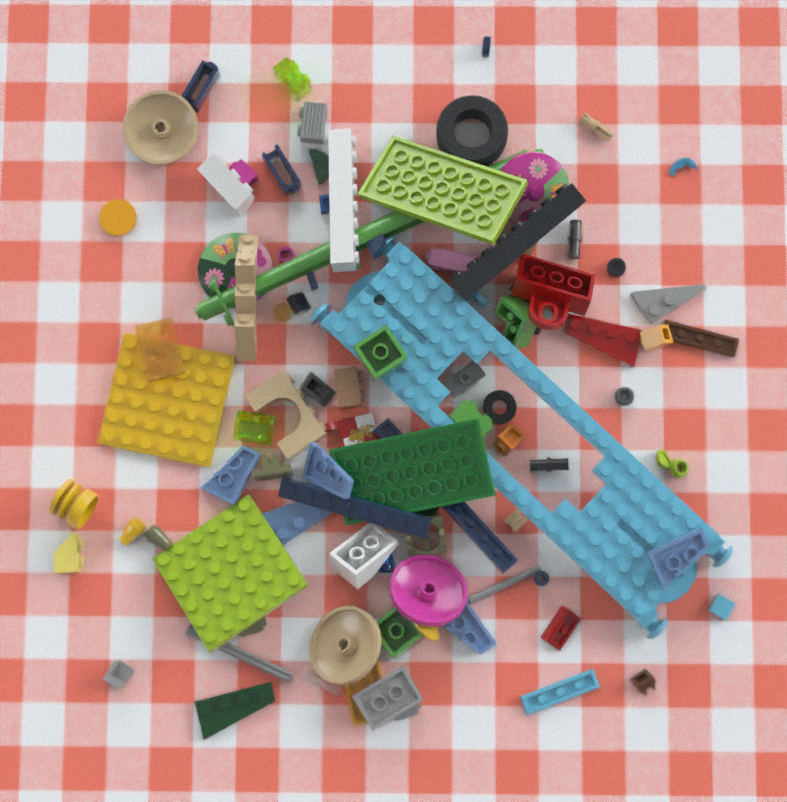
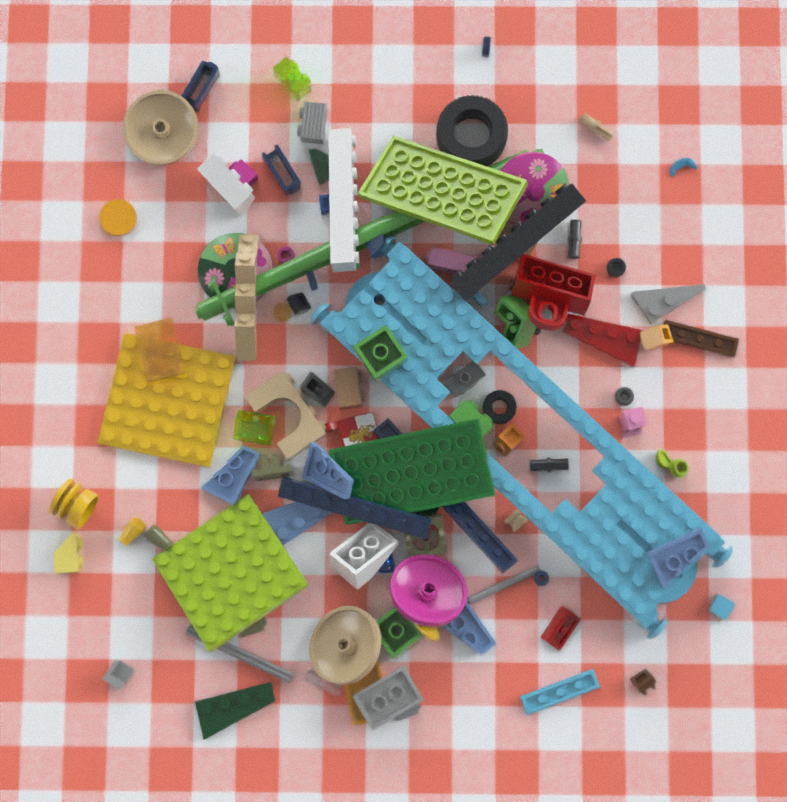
(632, 422): none -> bright pink window

